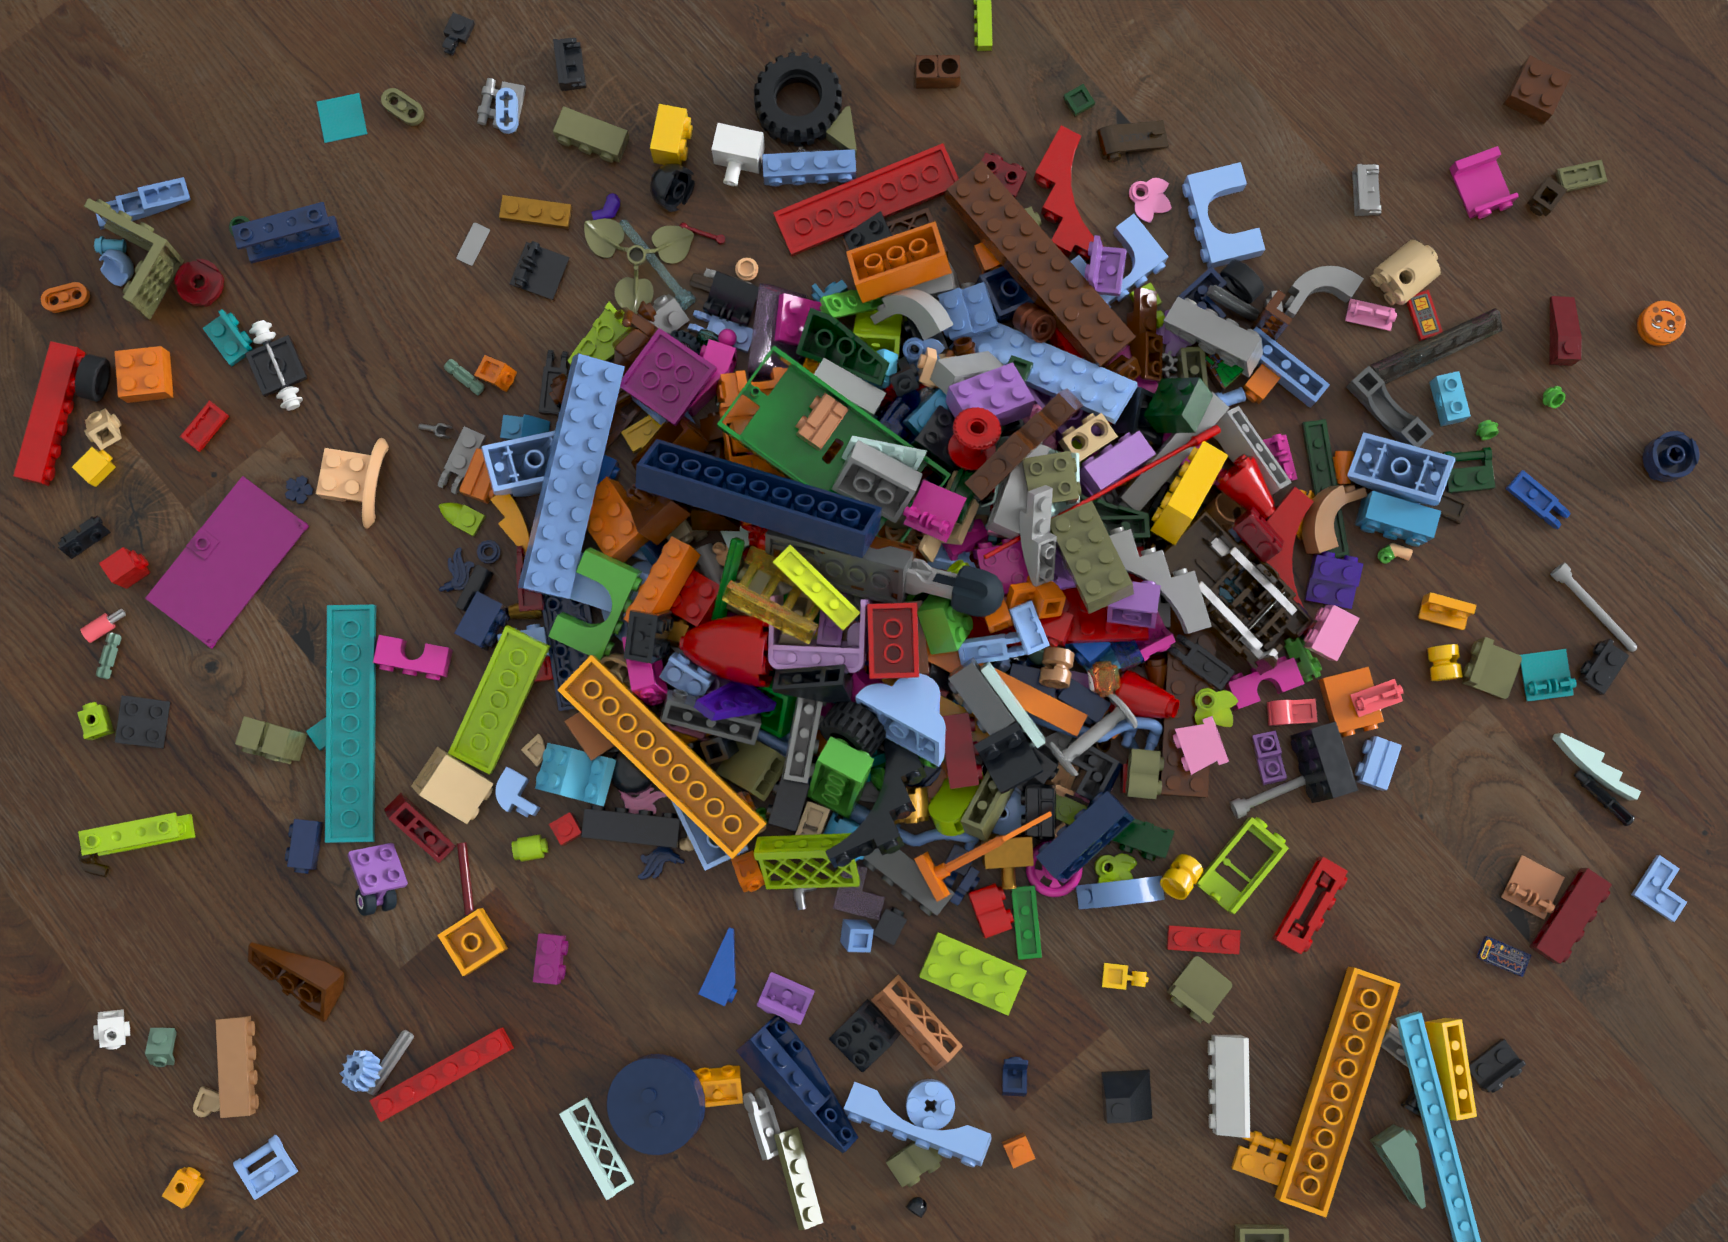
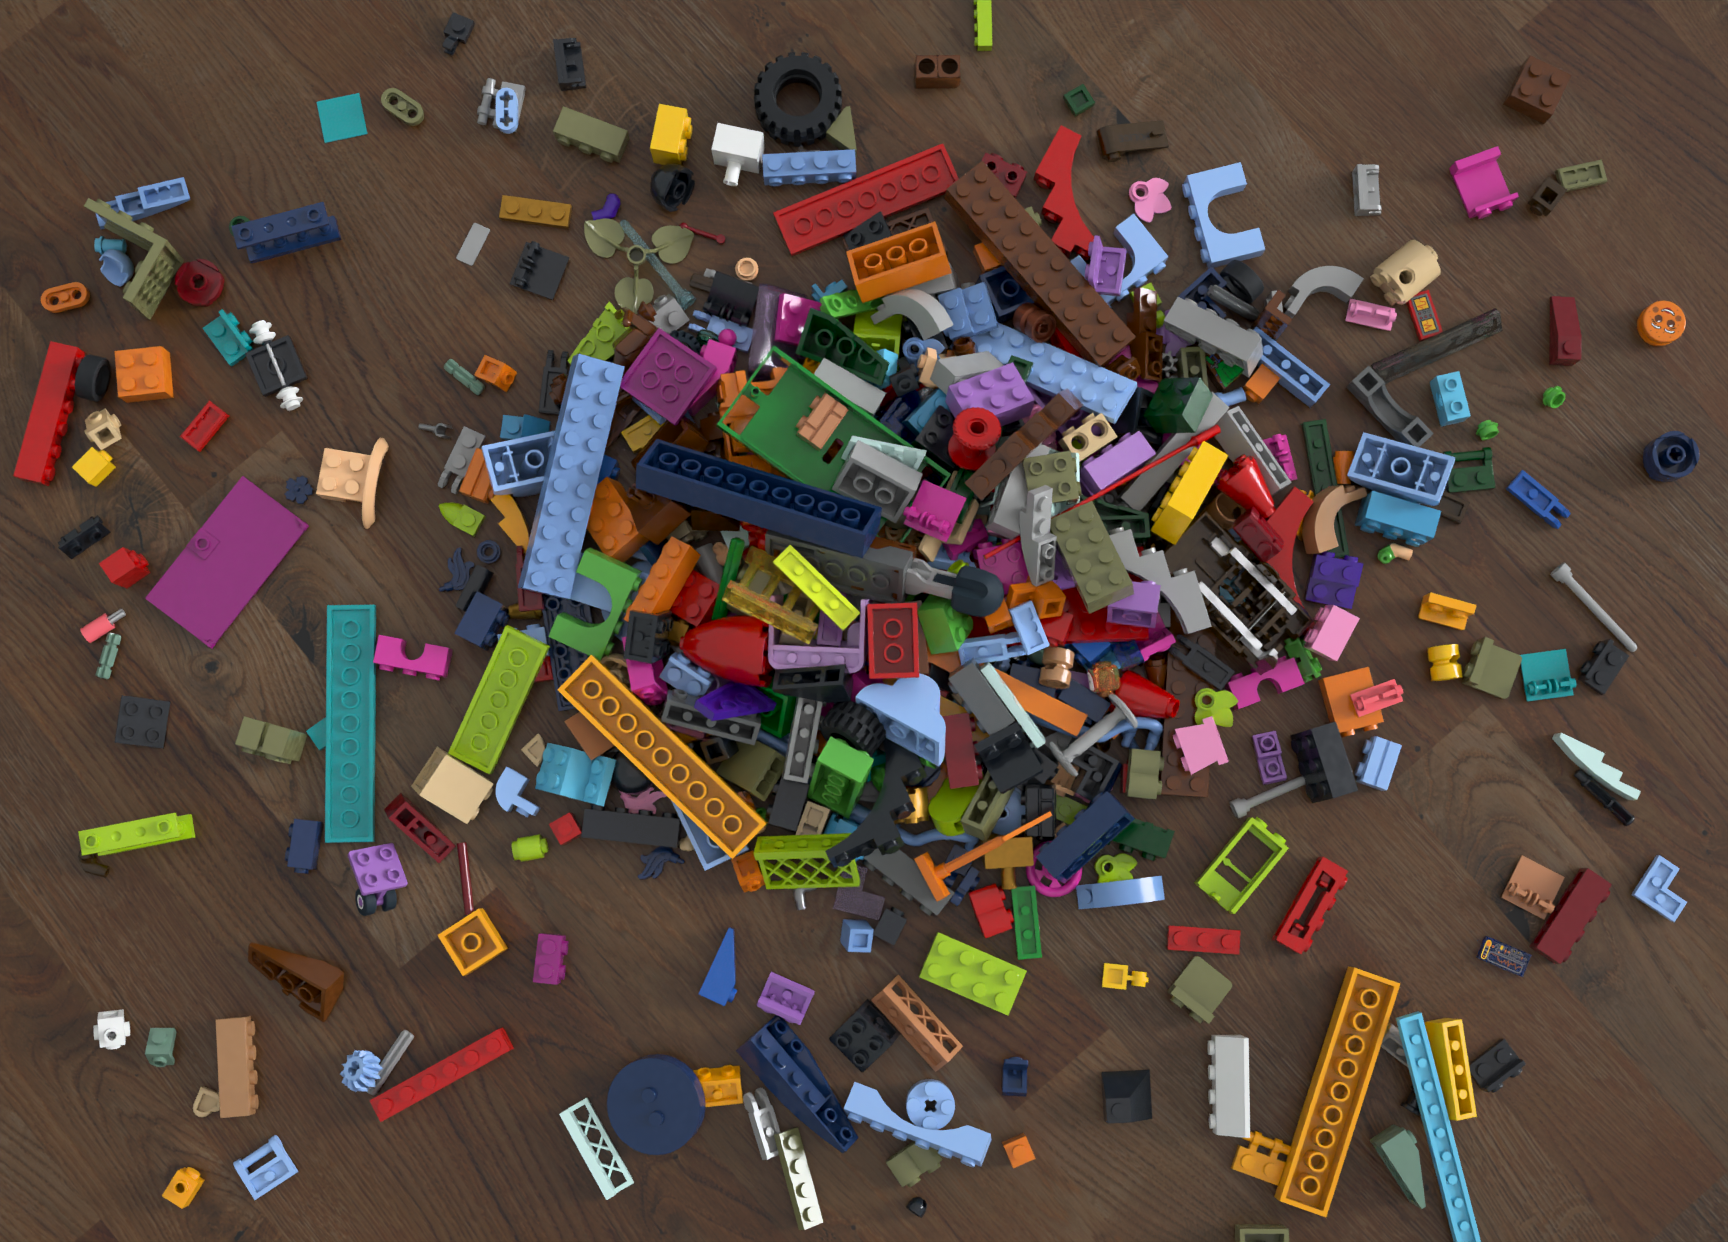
(102, 724): lime brick -> none
(1181, 876): yellow wheel -> none
(1291, 712): coral plate -> none

